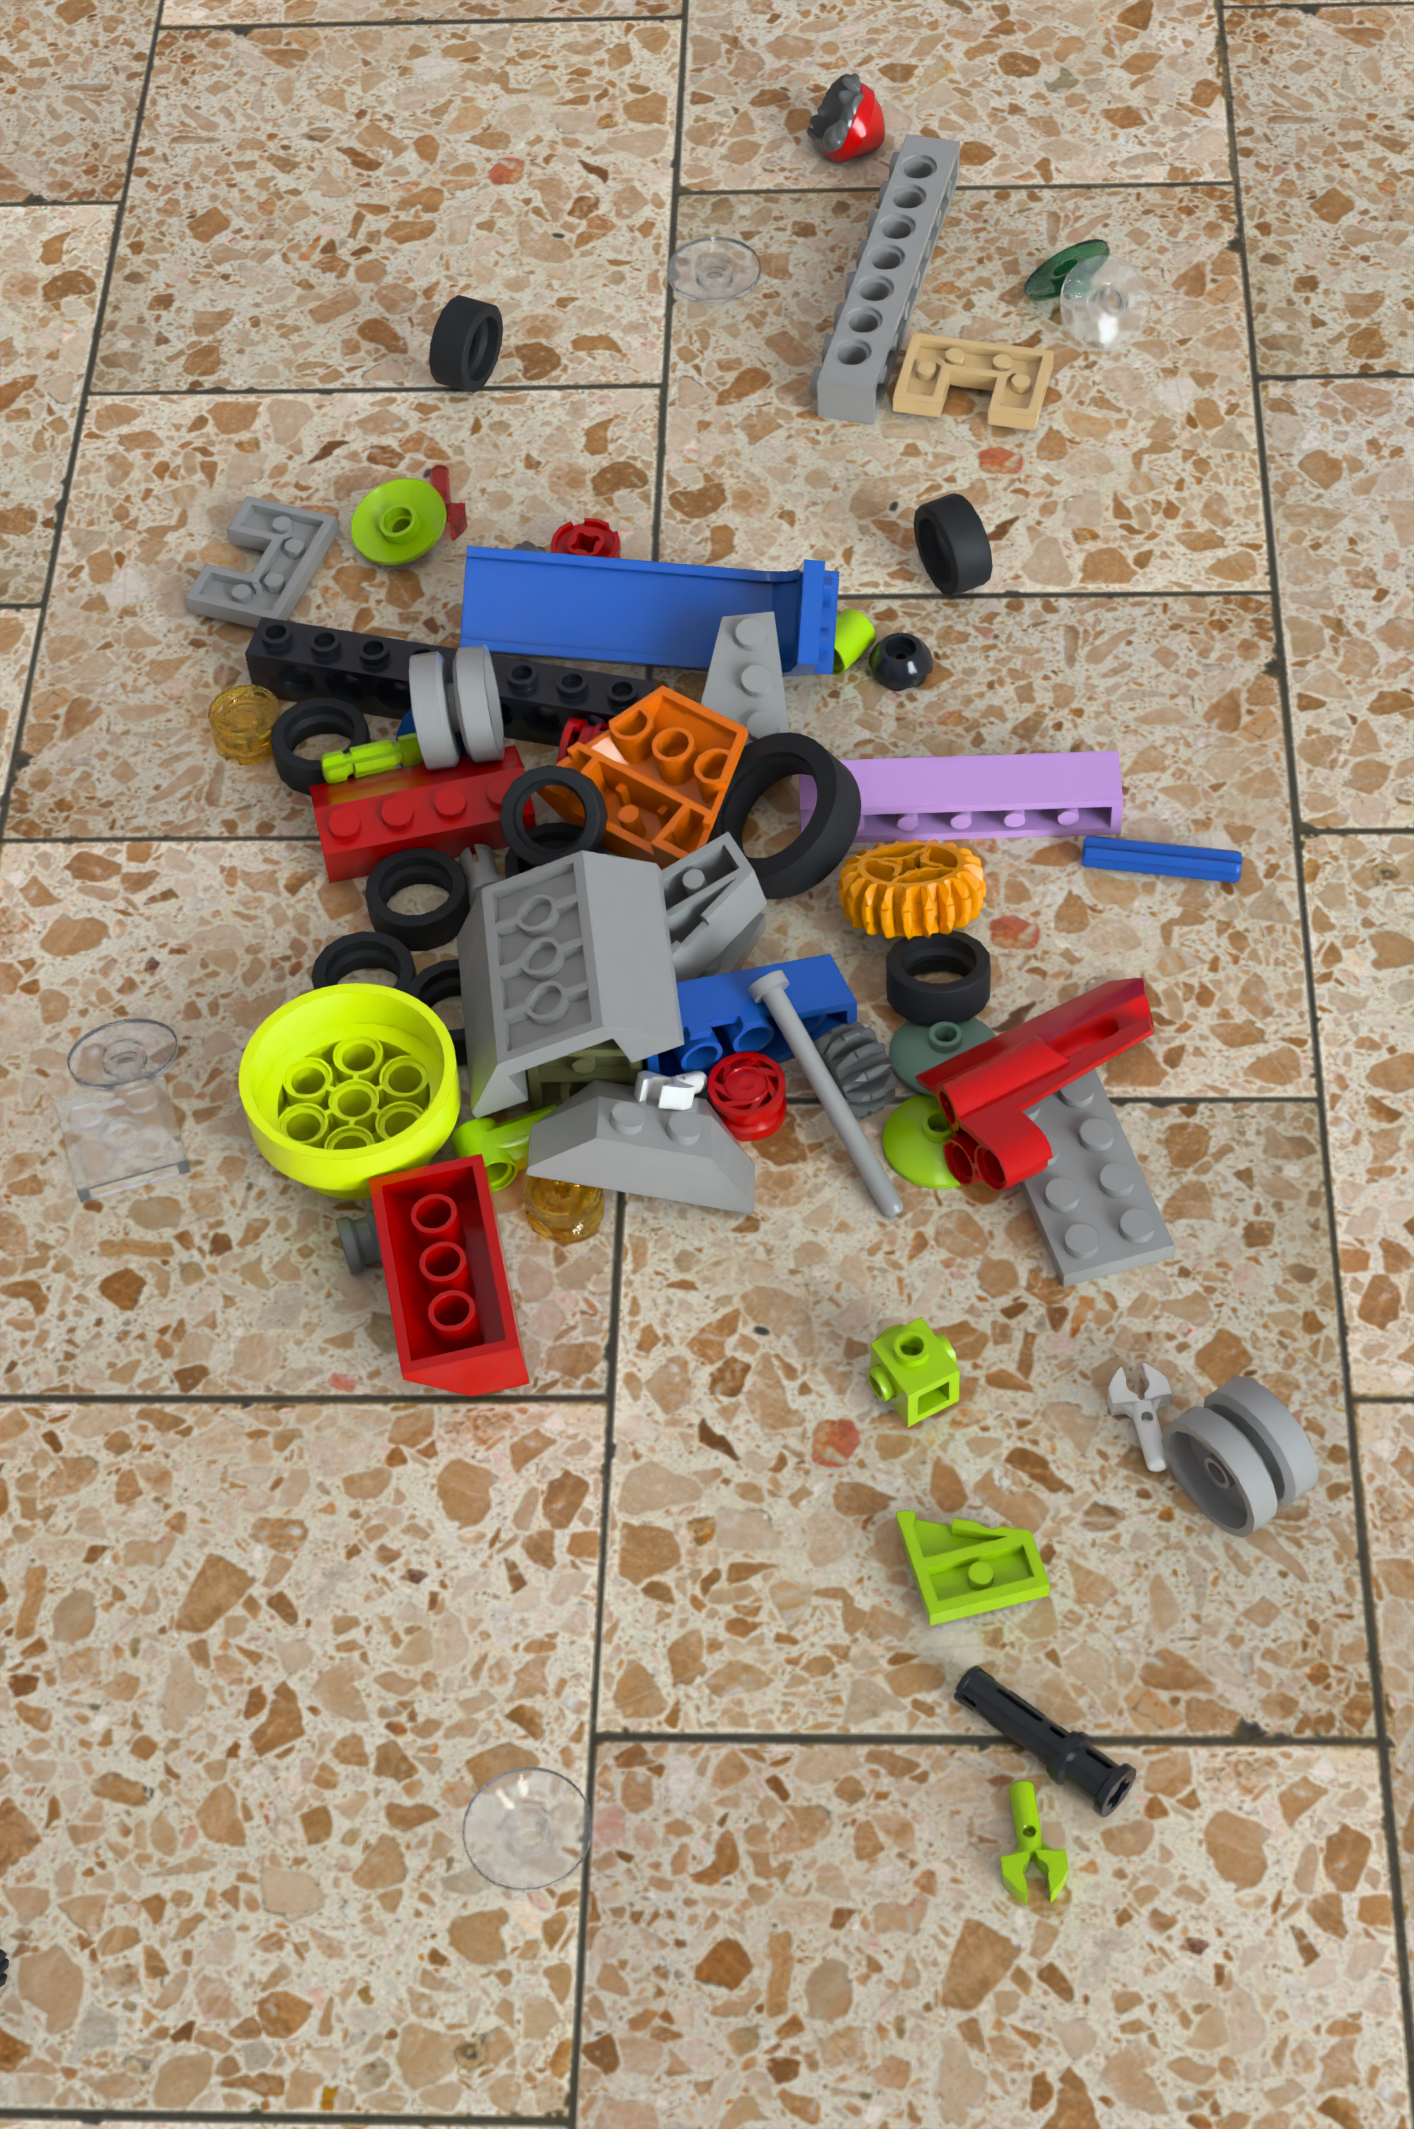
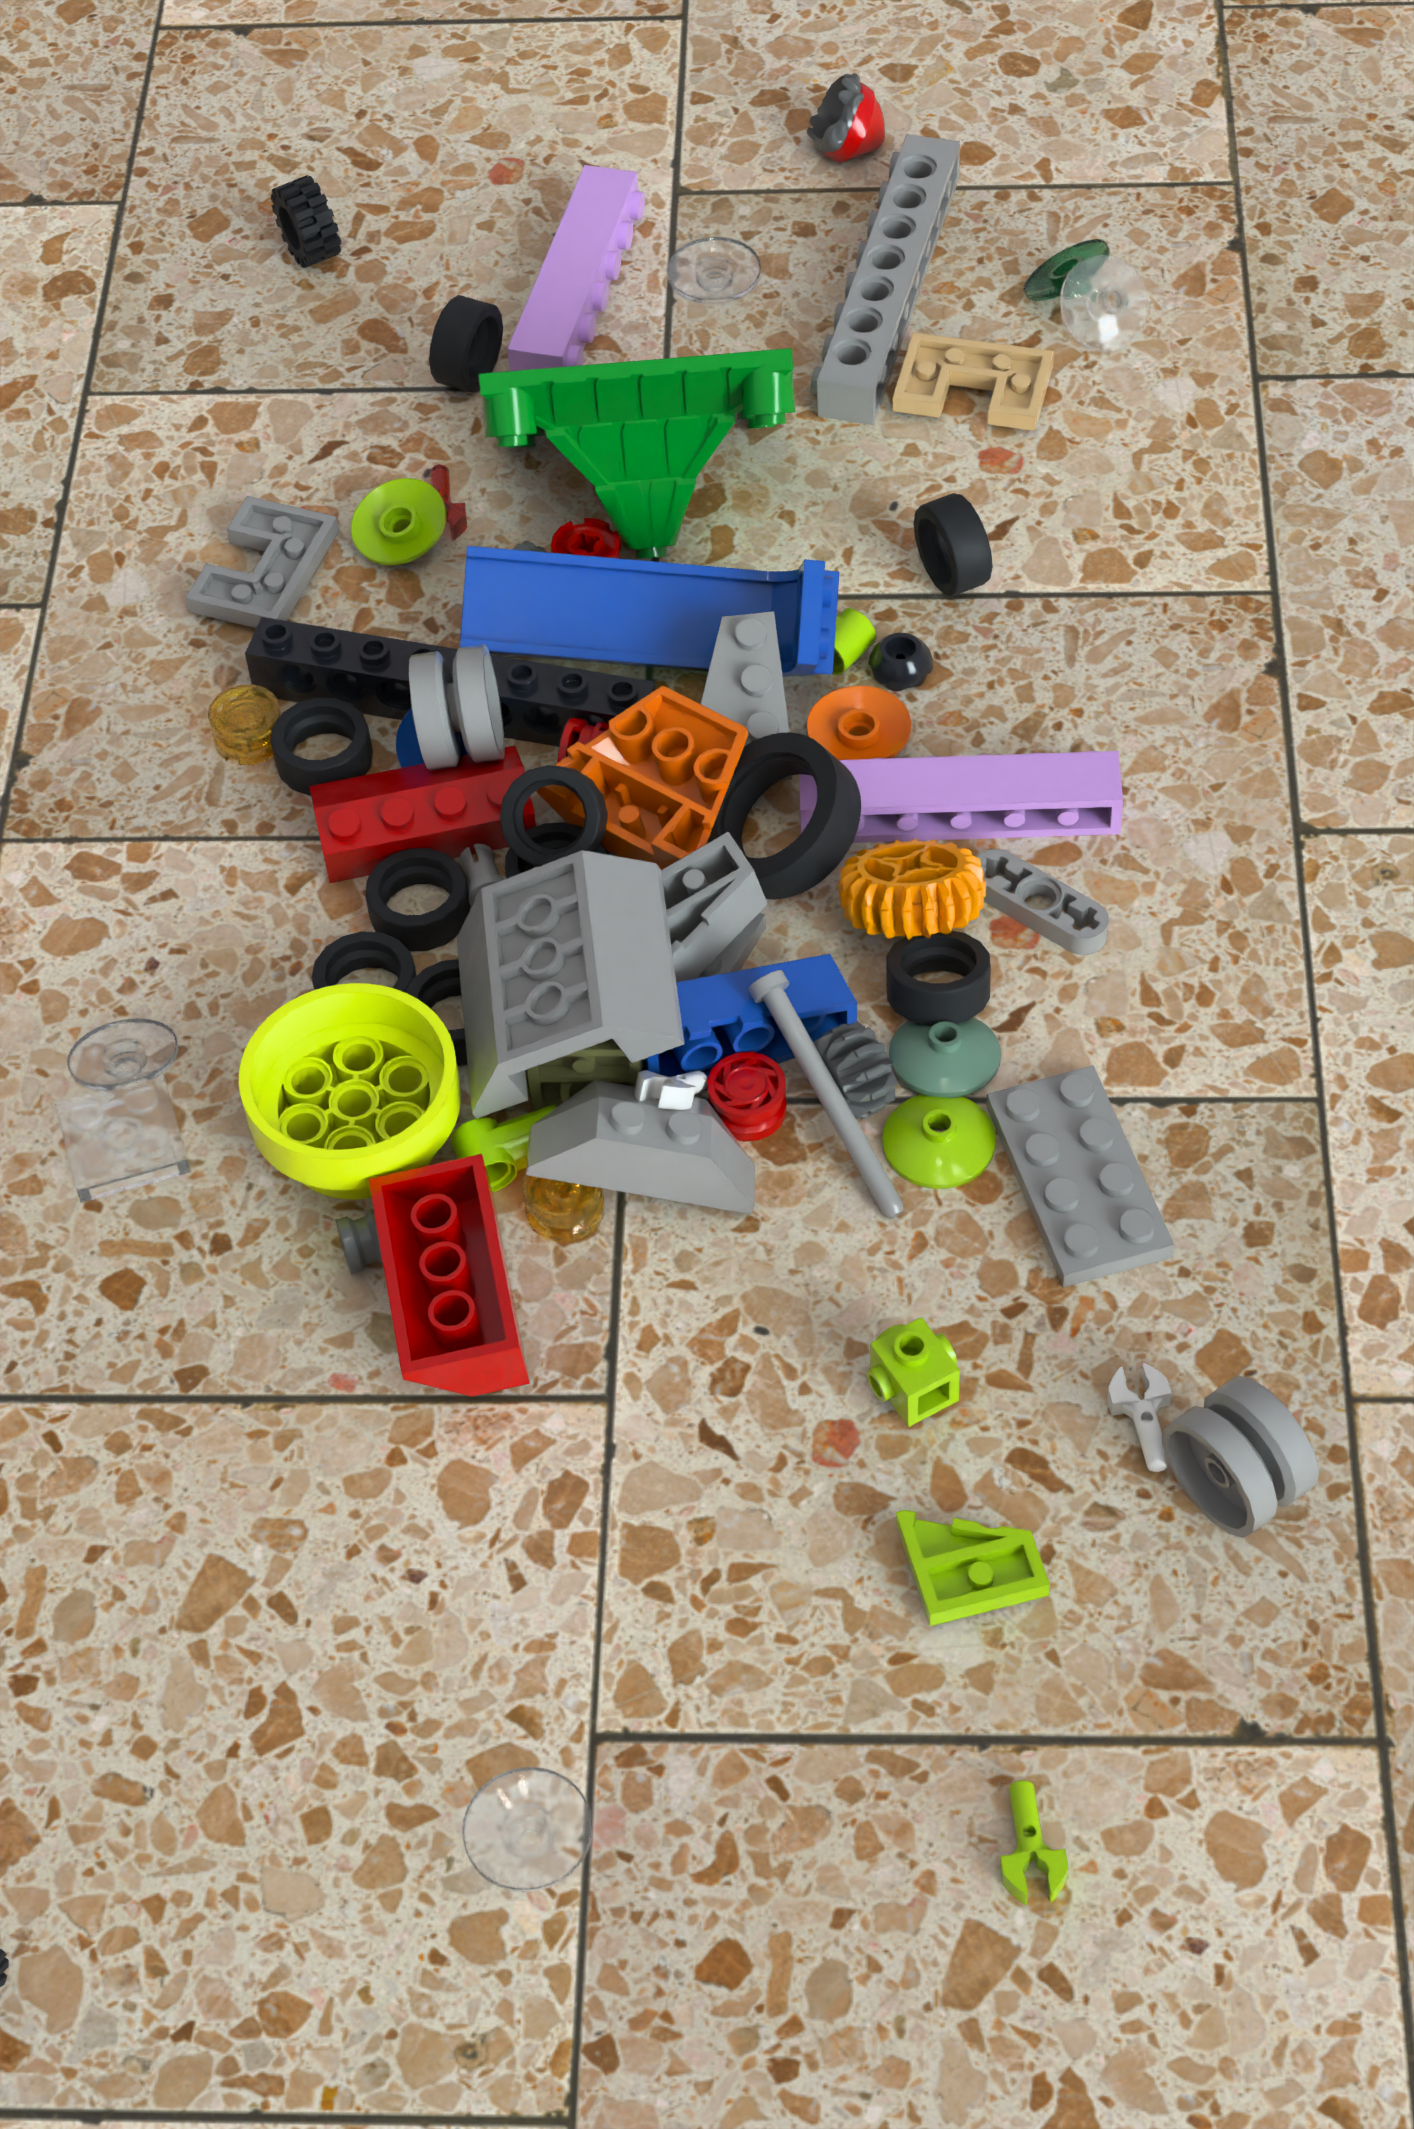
(305, 221): none -> black tyre
(371, 758): lime axle -> none
(578, 270): none -> lavender brick
(640, 426): none -> green piece
(860, 723): none -> orange dish
(999, 1079): red panel -> none
(1051, 921): none -> light grey beam
(1067, 1755): black pin -> none
(1162, 859): blue axle -> none

